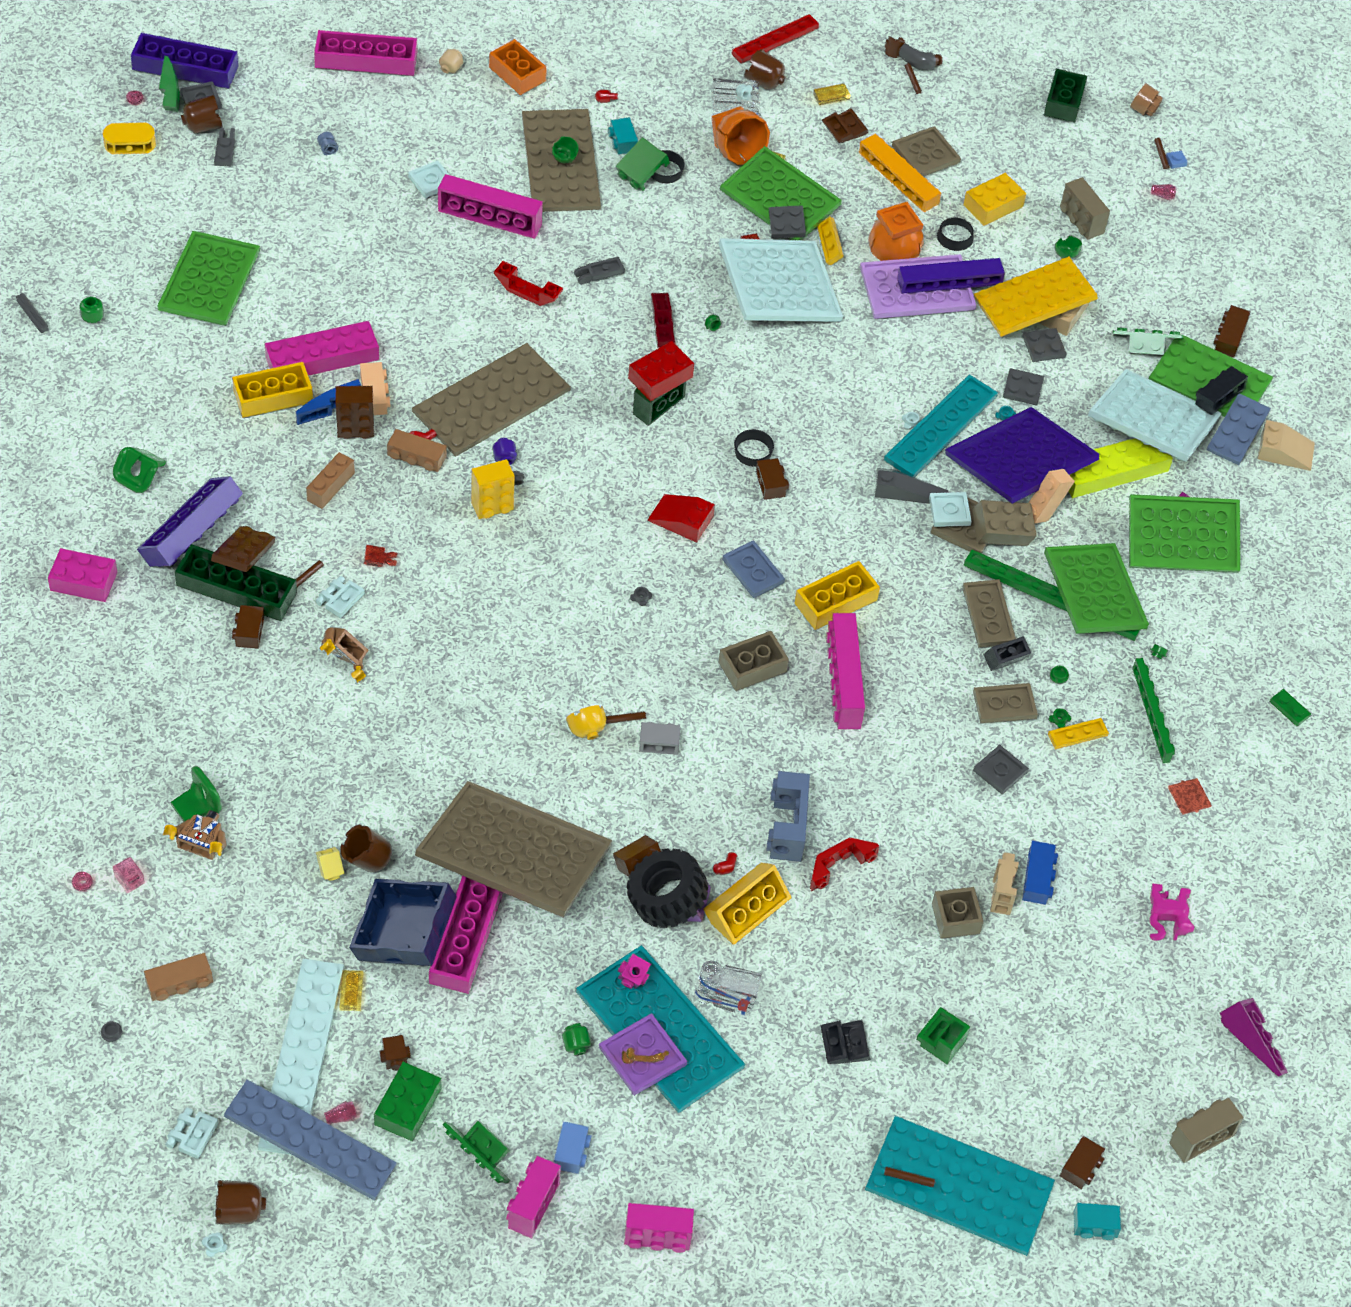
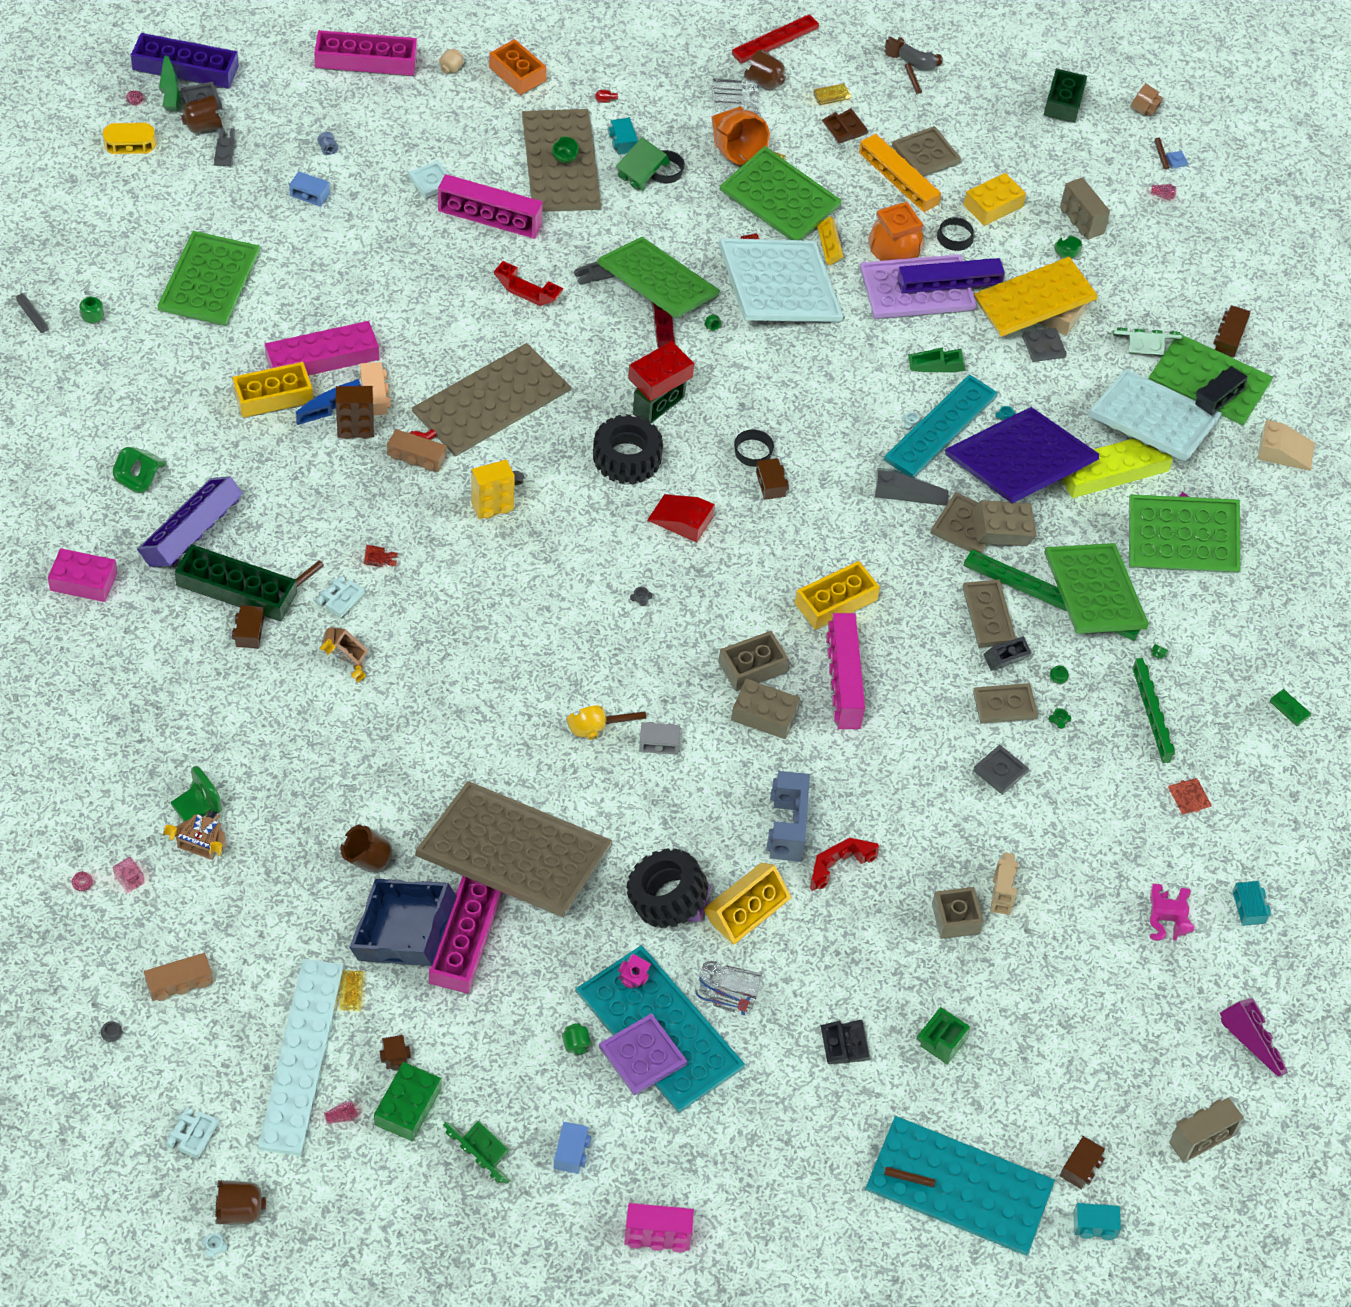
(243, 548): reddish brown plate -> none
(309, 188): none -> medium blue brick
(310, 1139): sand blue plate -> none
(330, 480): medium nougat brick -> none
(330, 863): light yellow brick -> none
(504, 449): dark purple head -> none
(533, 1196): dark pink brick -> none
(627, 466): none -> black tyre
(628, 1057): clear yellow piece -> none
(633, 853): reddish brown brick -> none
(658, 277): none -> bright green plate
(726, 866): red arm -> none
(741, 89): light aqua plate -> none
(753, 569): sand blue plate -> none
(765, 708): none -> dark tan brick
(787, 222): dark grey plate -> none
(937, 361): none -> green slope
(950, 509): light aqua plate -> none
(1023, 386): dark grey plate -> none
(1040, 872): blue brick -> none
(1050, 494): light nougat brick -> none
(1078, 733): yellow tile -> none
(1238, 429): sand blue plate -> none
(1251, 903): none -> teal brick

